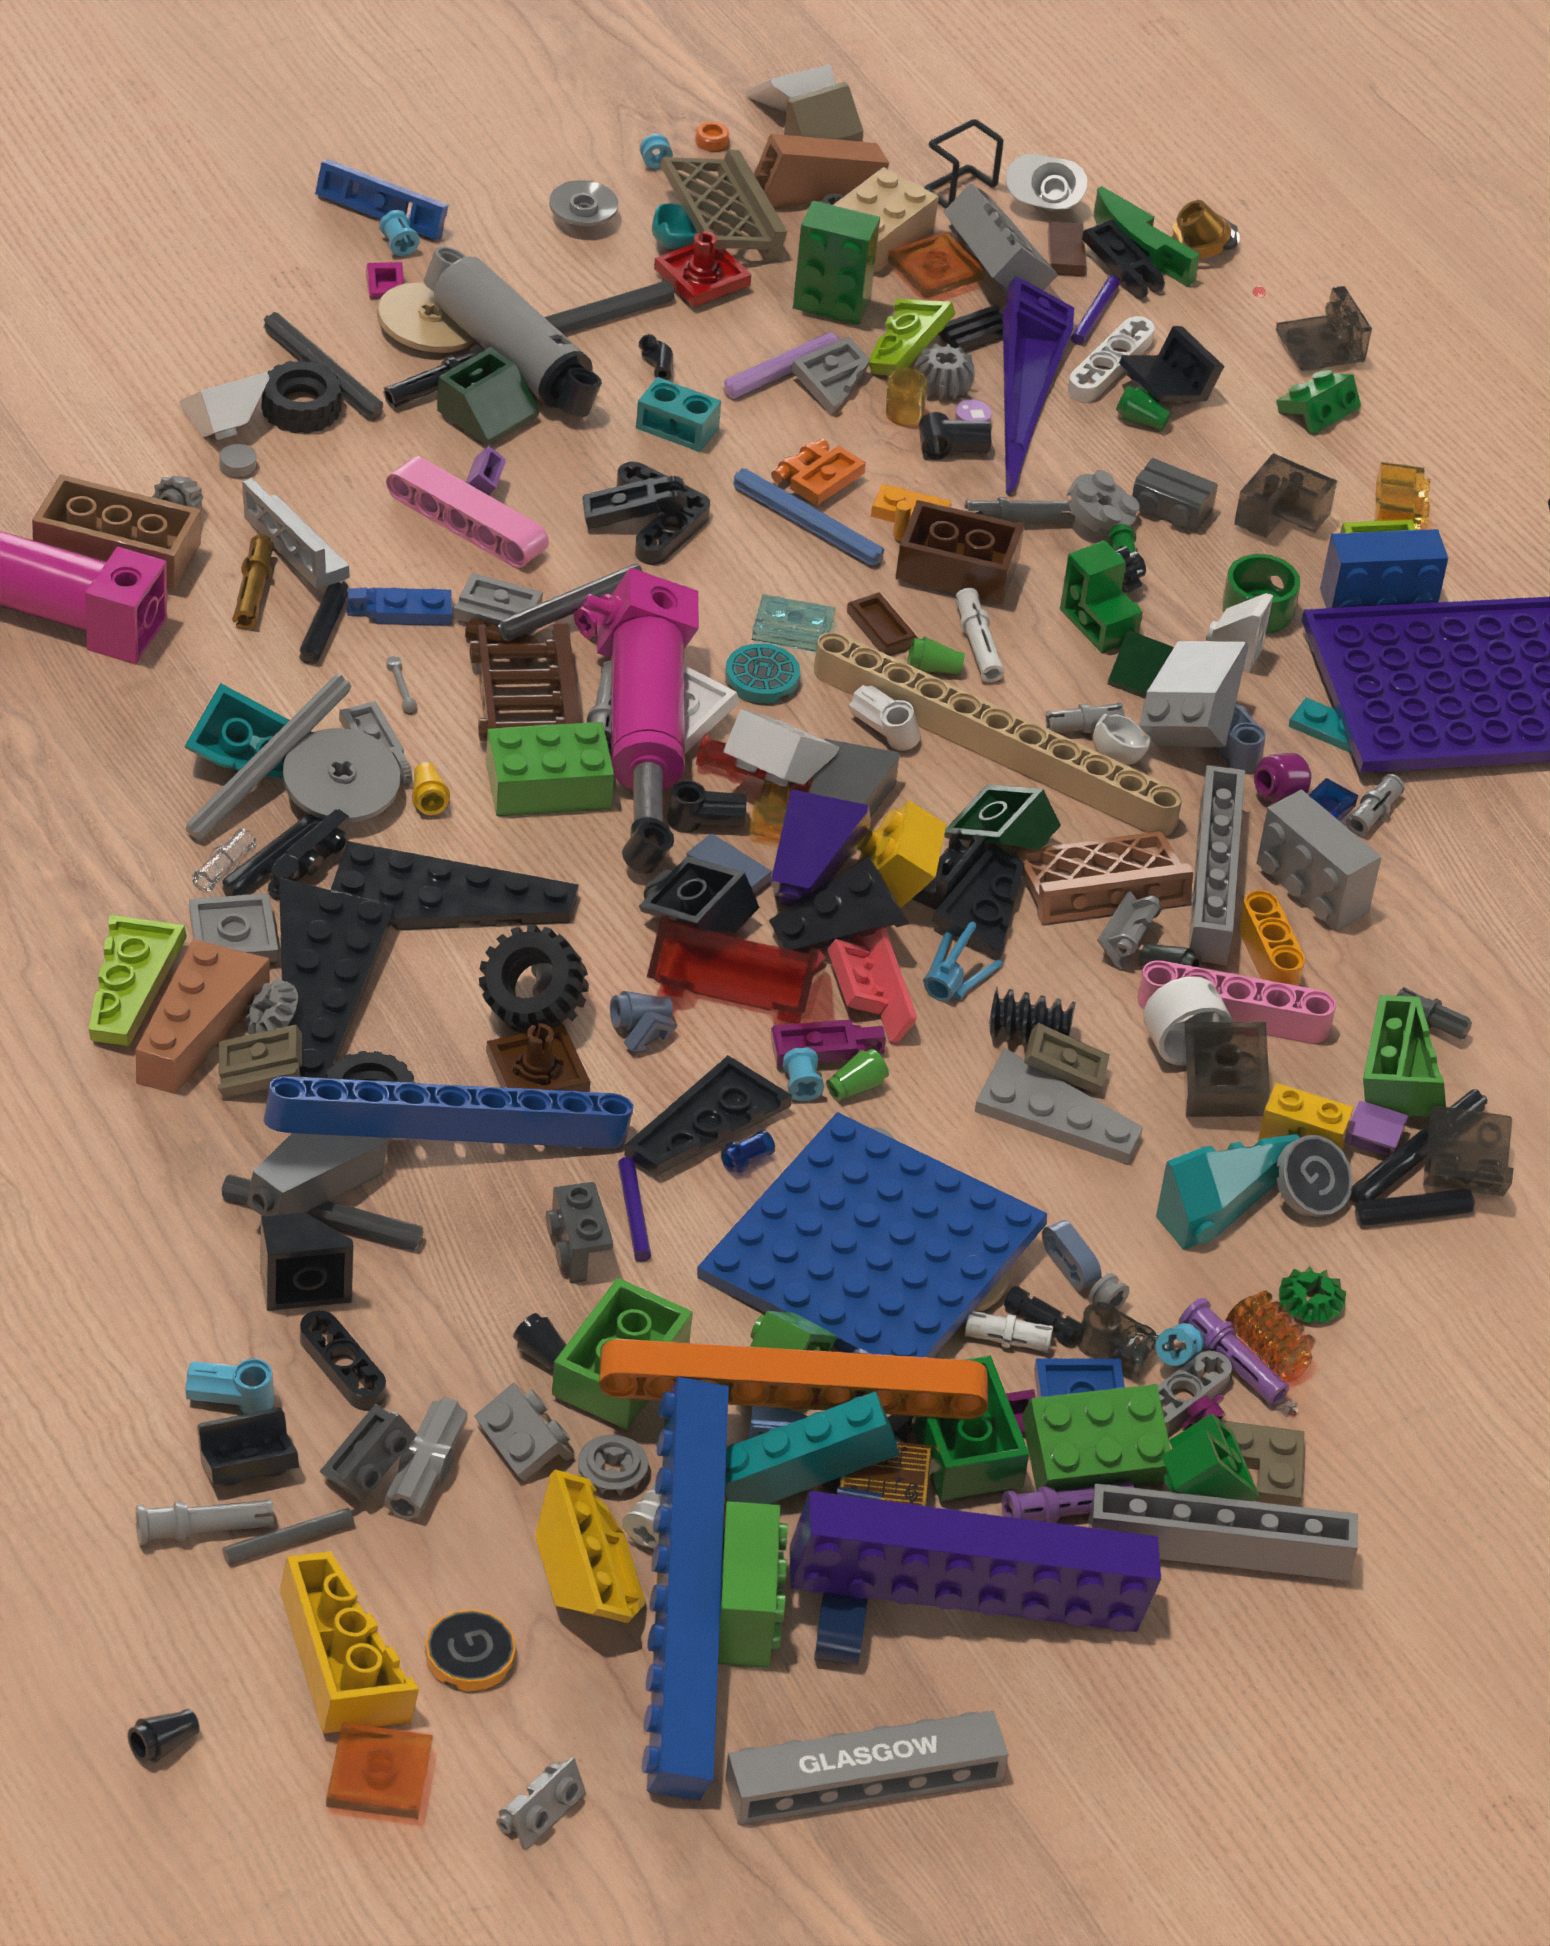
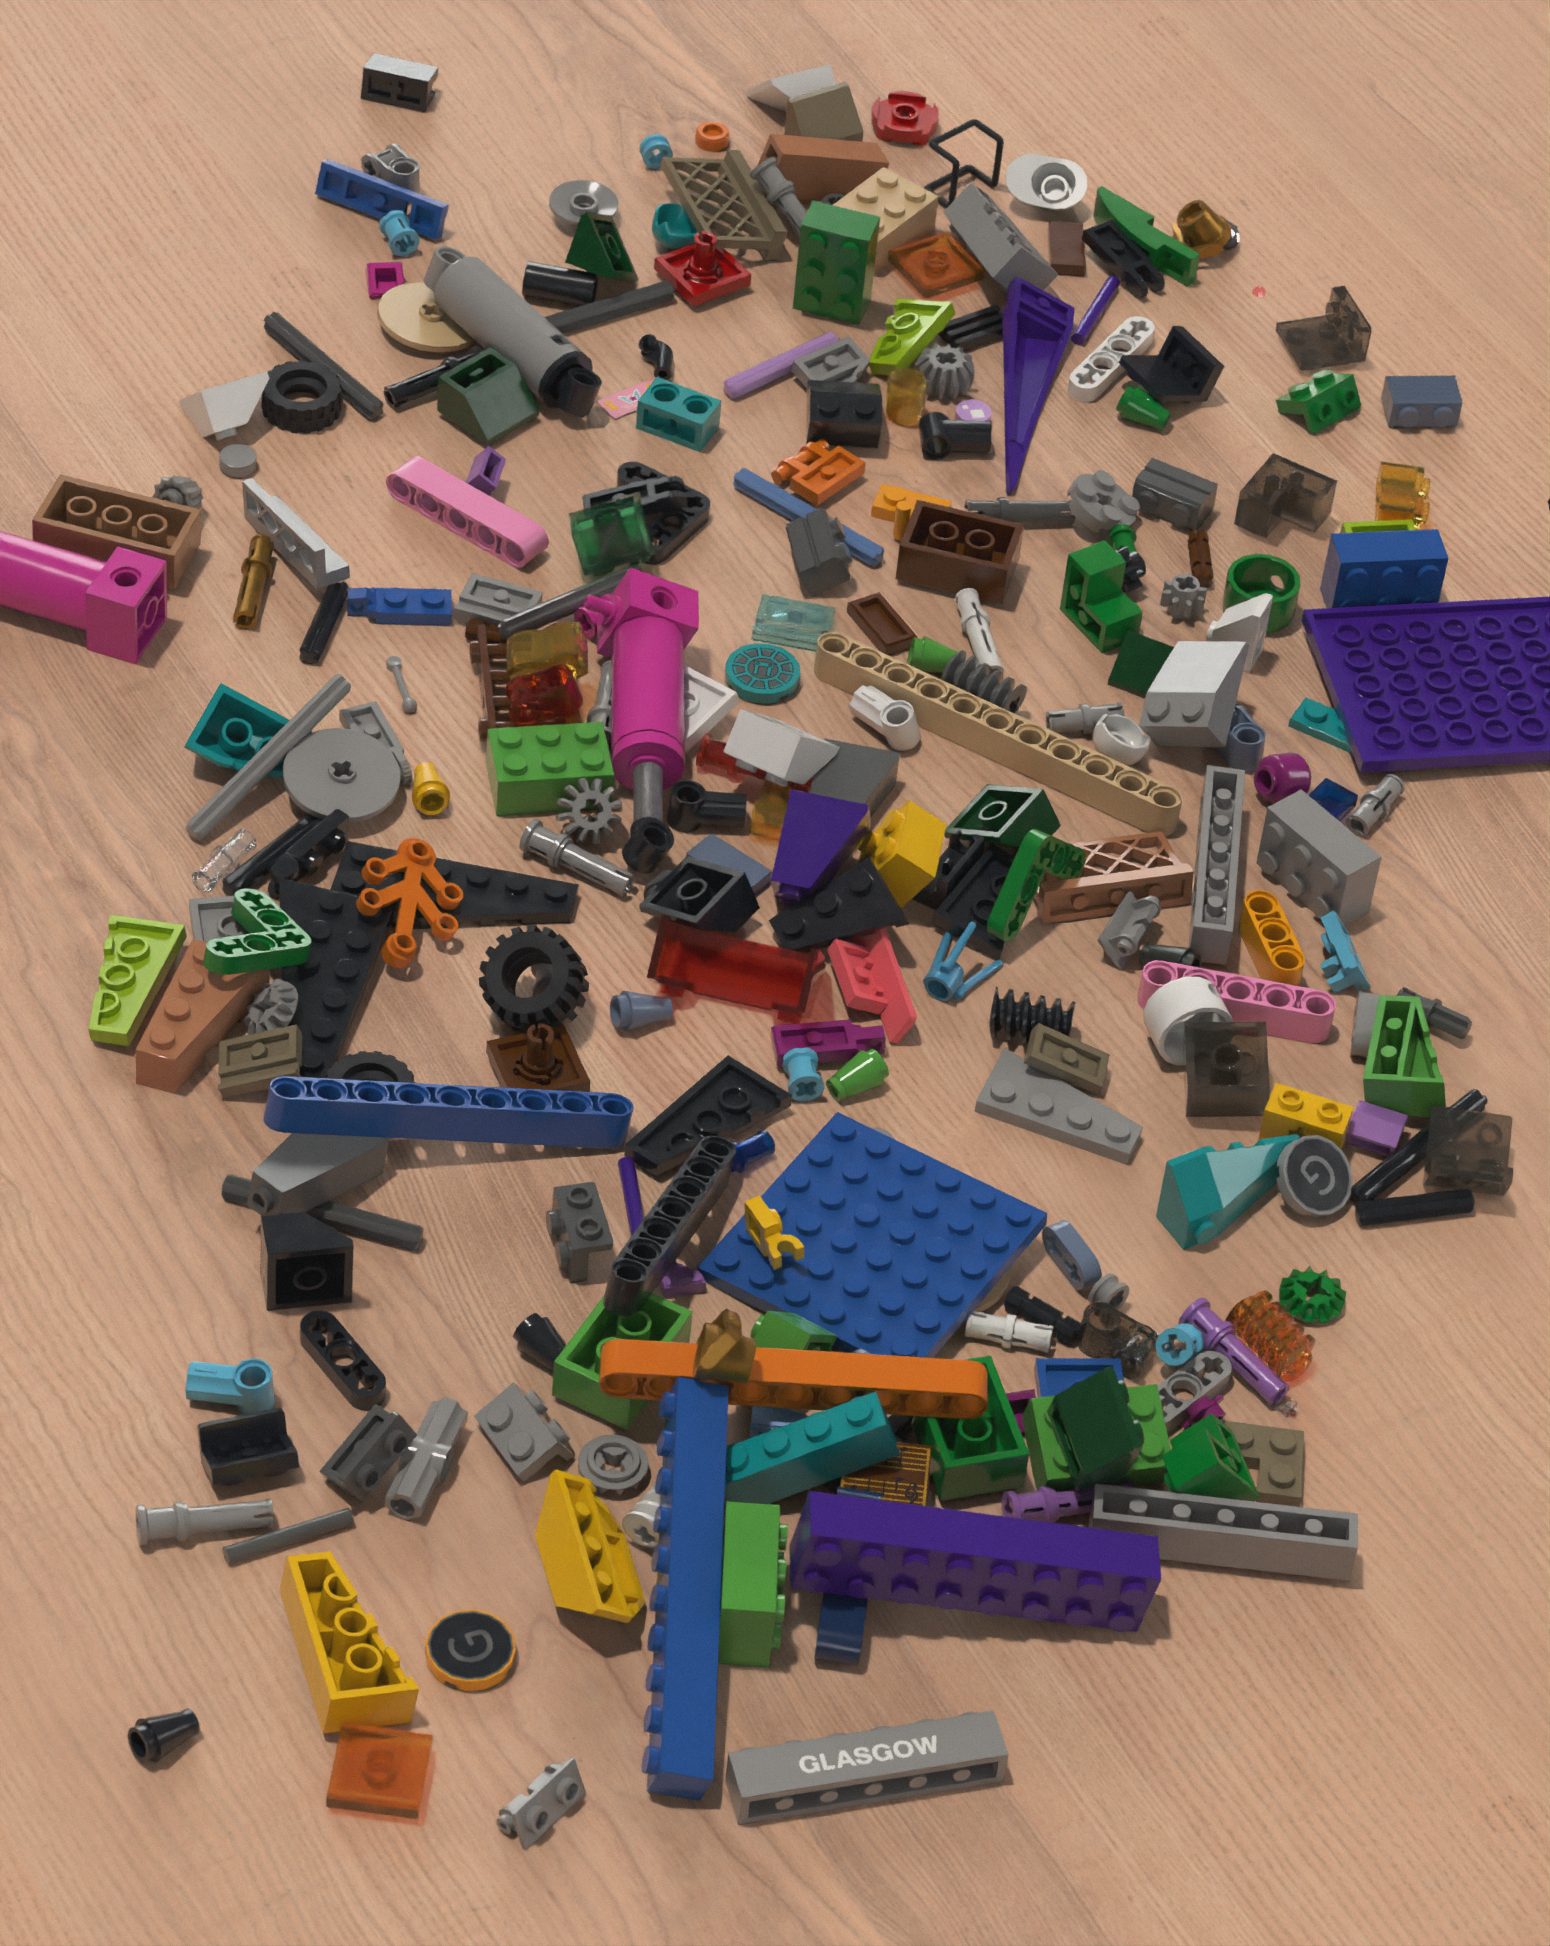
(272, 942): none -> green beam
(394, 167): none -> light grey piece
(398, 82): none -> black hinge
(416, 860): none -> orange plant
(539, 650): none -> clear yellow brick
(546, 694): none -> clear red piece
(559, 284): none -> black pin
(562, 852): none -> light grey pin
(599, 819): none -> light grey gear
(600, 249): none -> dark green slope
(612, 535): none -> clear green slope
(625, 400): none -> bright pink sticker
(649, 1029): sand blue tile -> none
(669, 1226): none -> black beam
(682, 1281): none -> medium lavender tile
(723, 1350): none -> pearl gold piece
(765, 1228): none -> yellow plate
(780, 192): none -> light grey pin
(819, 551): none -> dark grey brick
(844, 413): none -> black slope
(915, 128): none -> red plate
(977, 681): none -> dark grey piece
(1035, 856): none -> green beam
(1096, 1429): none -> dark green slope
(1183, 596): none -> light grey gear
(1200, 557): none -> reddish brown axle
(1346, 962): none -> medium azure plate
(1363, 1023): none -> light grey beam
(1421, 401): none -> sand blue brick

